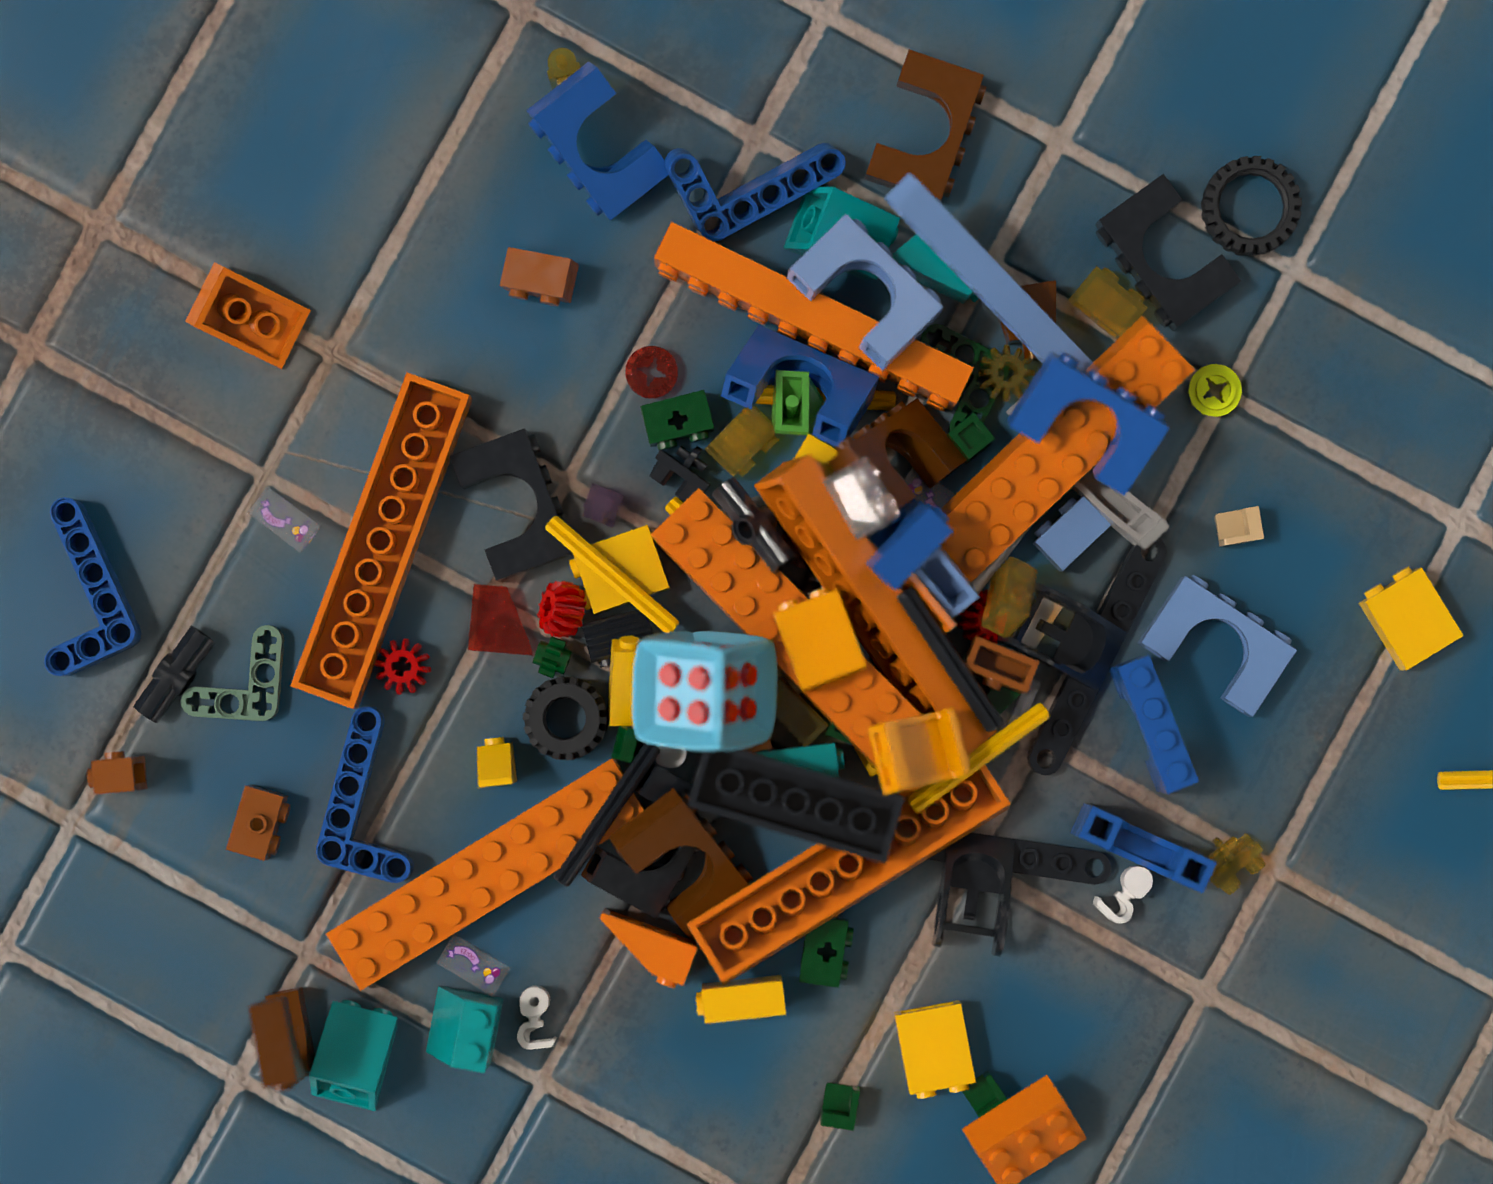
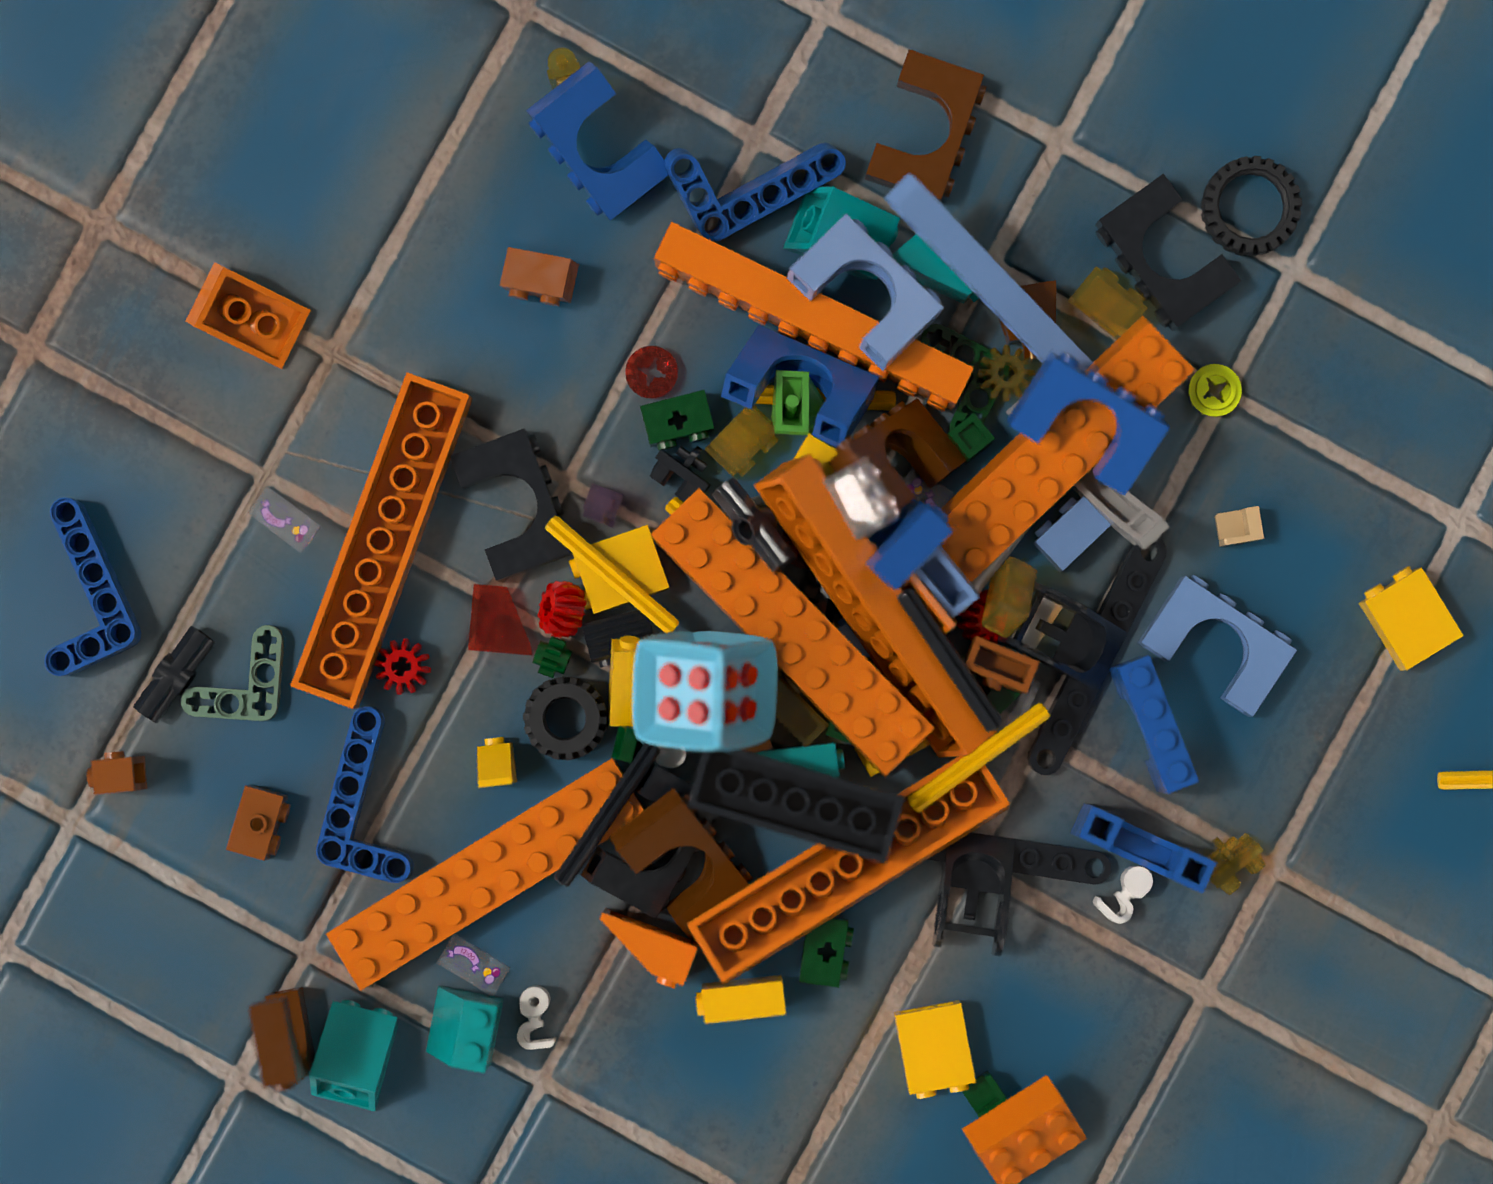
(819, 639): light orange brick -> none
(840, 1106): dark green panel -> none
(919, 751): light orange panel -> none

